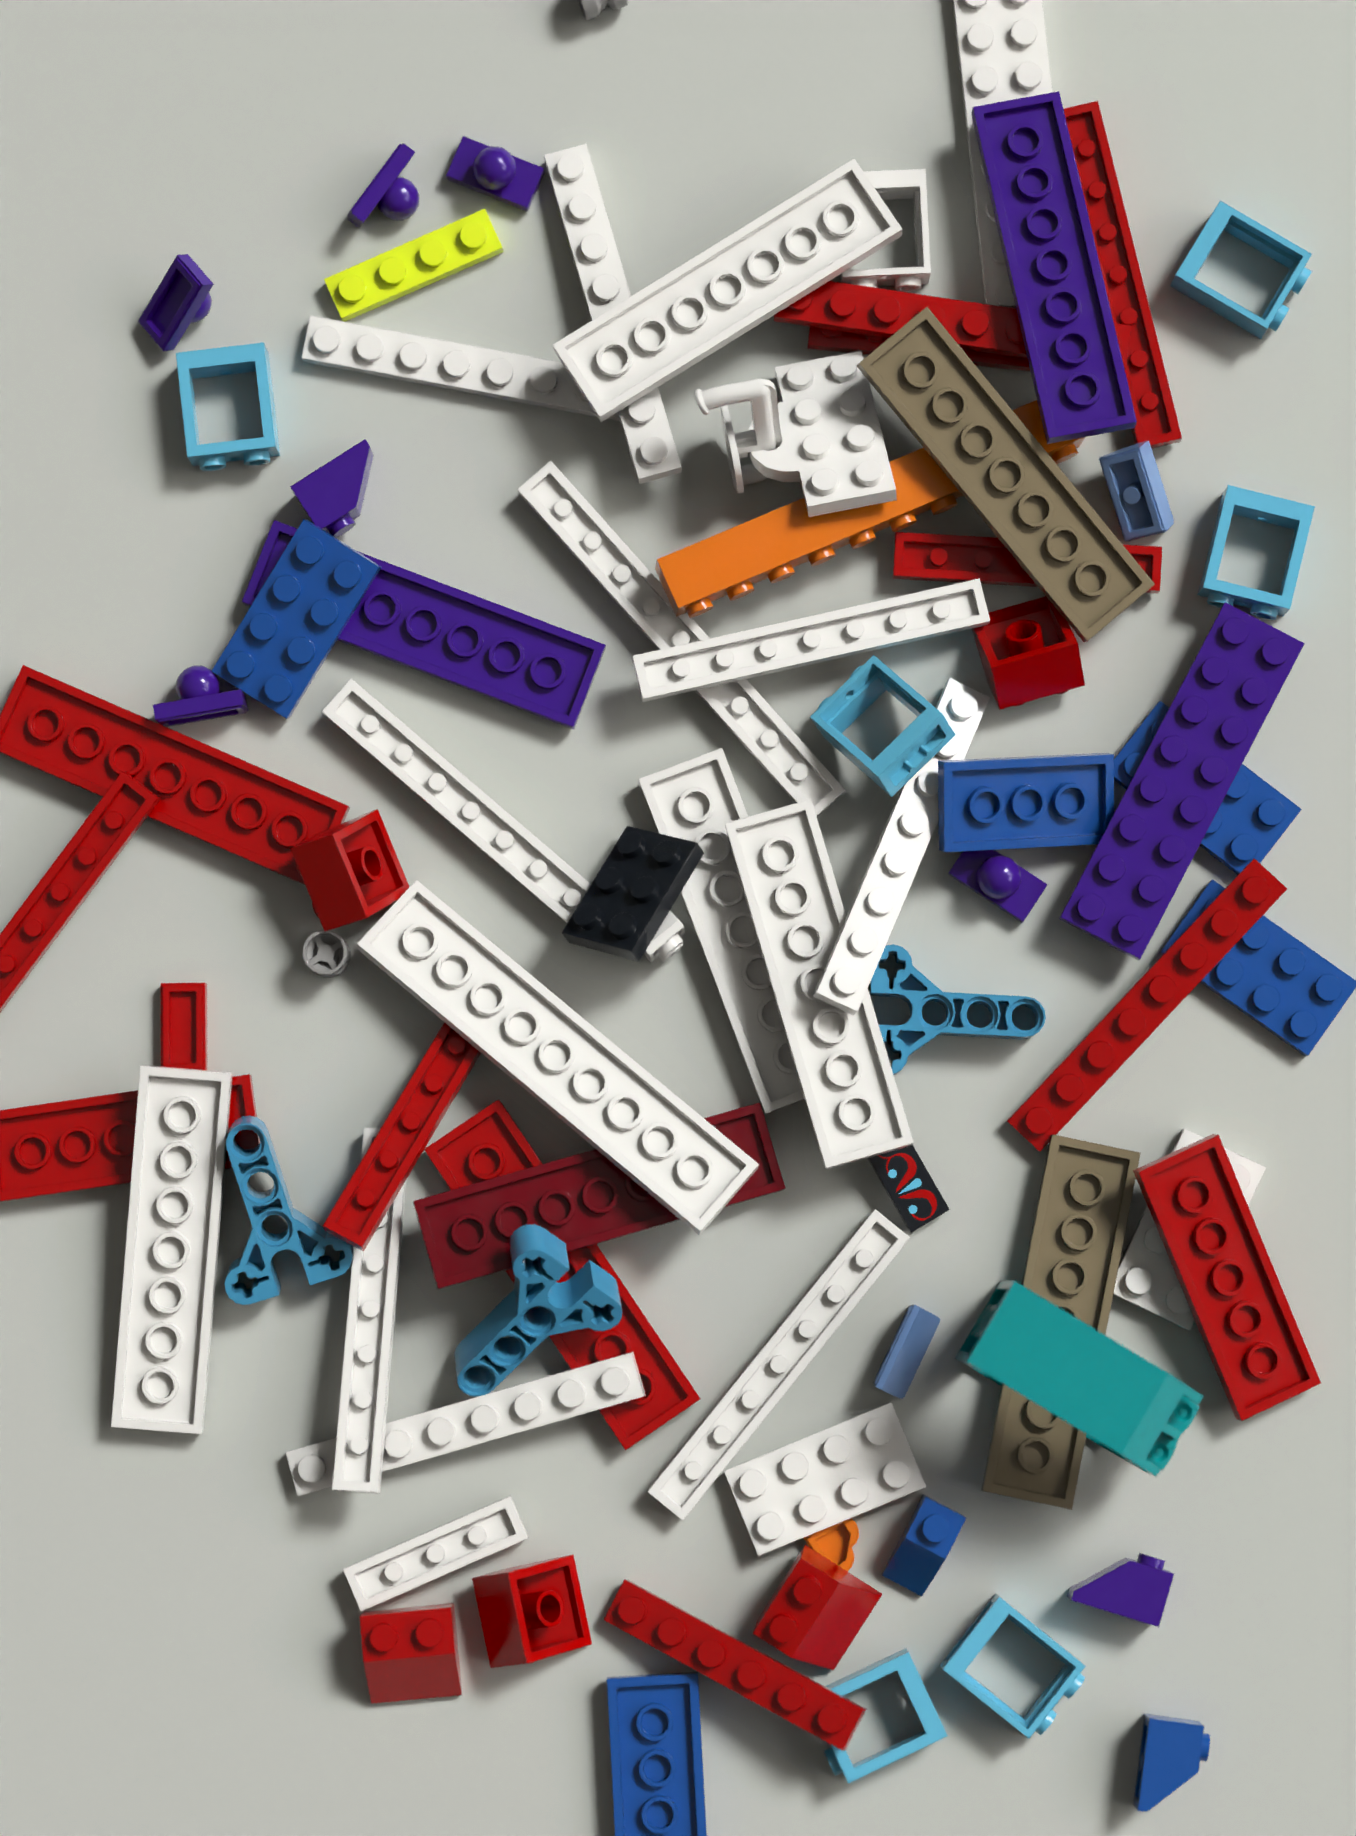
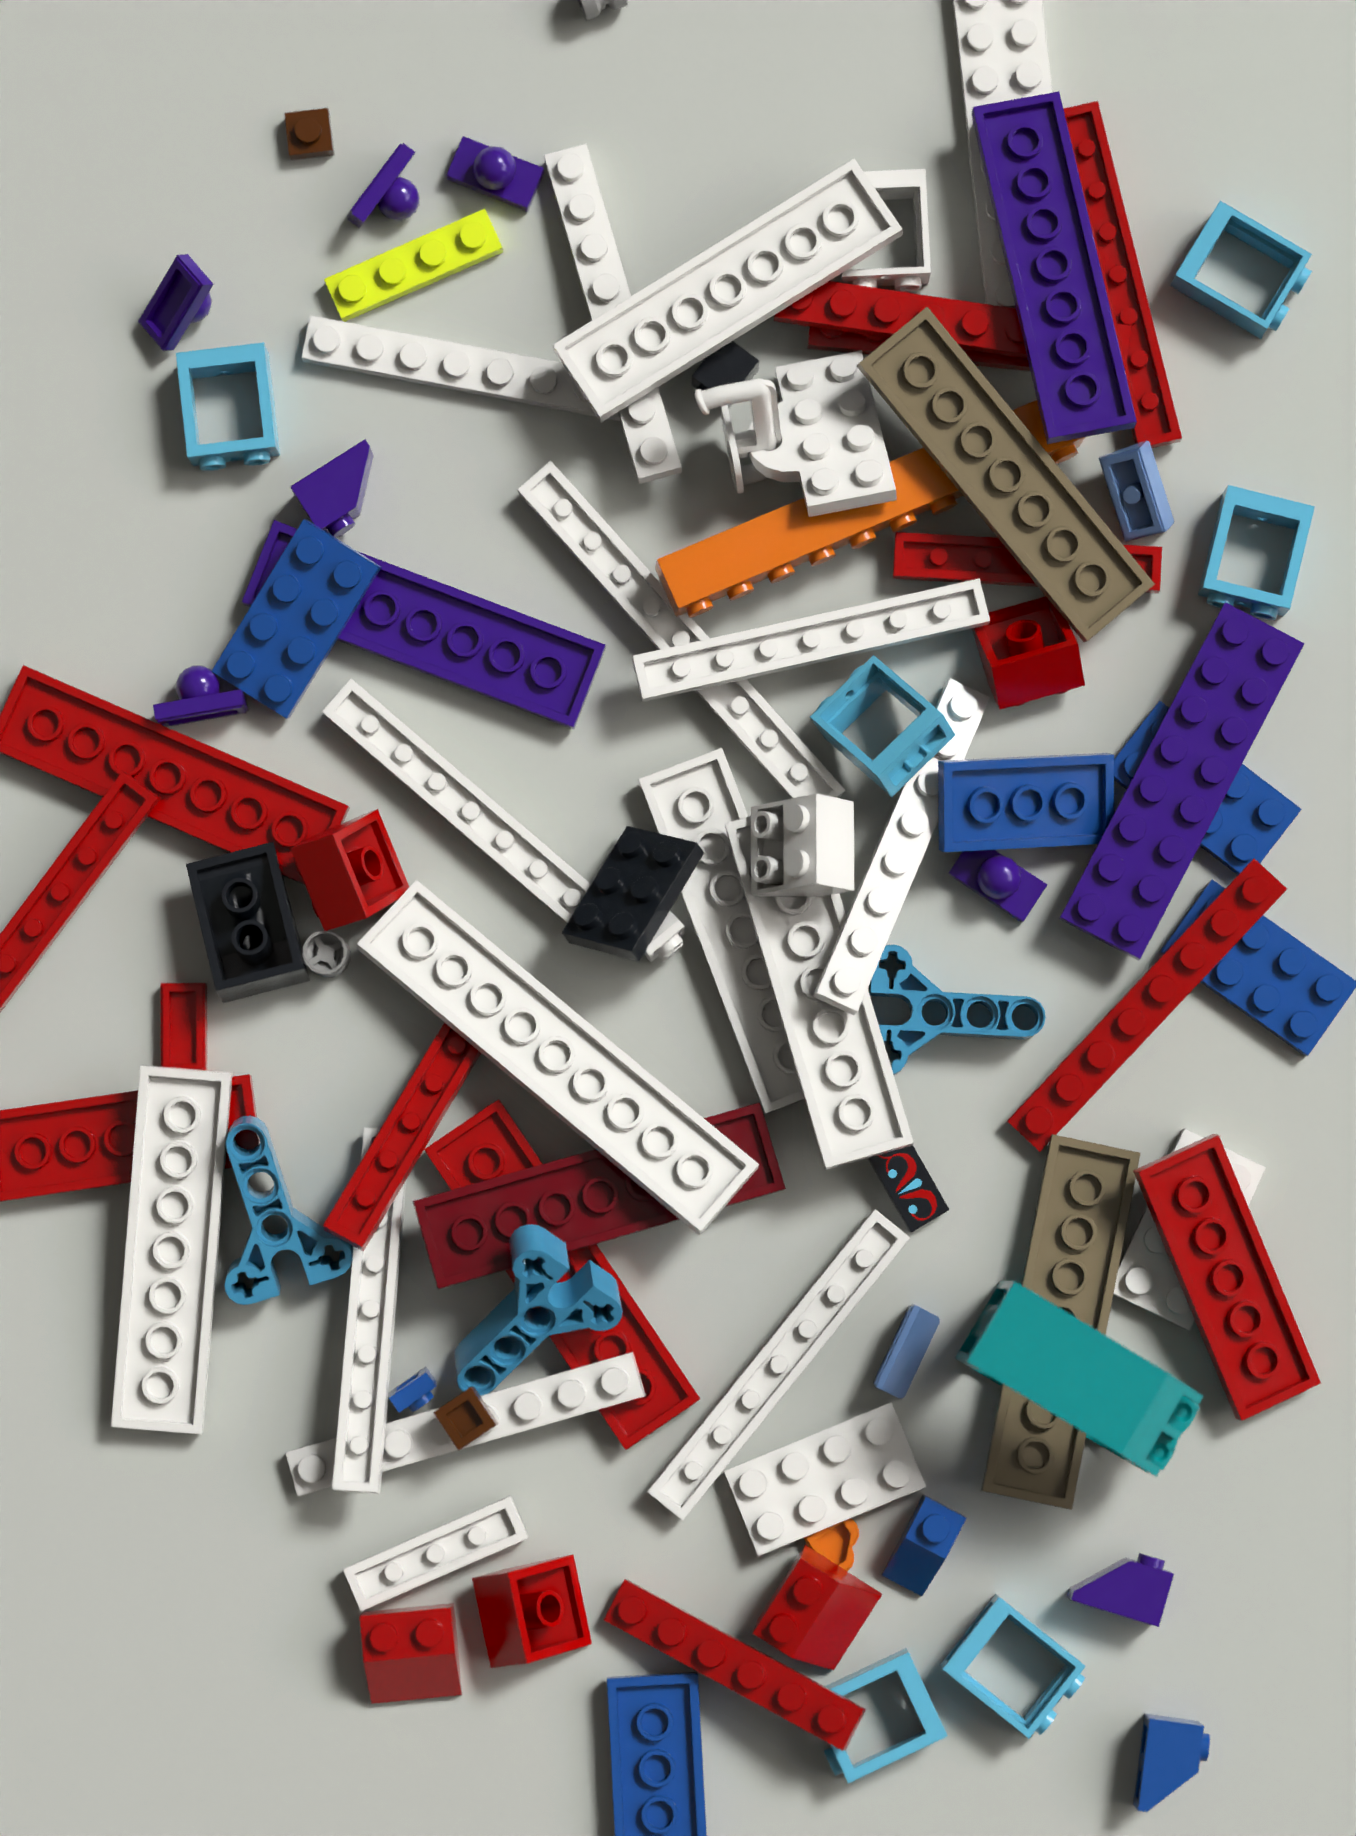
(247, 922): none -> black slope
(309, 134): none -> reddish brown plate
(414, 1391): none -> blue plate
(465, 1418): none -> reddish brown plate
(725, 367): none -> black brick
(802, 847): none -> white slope

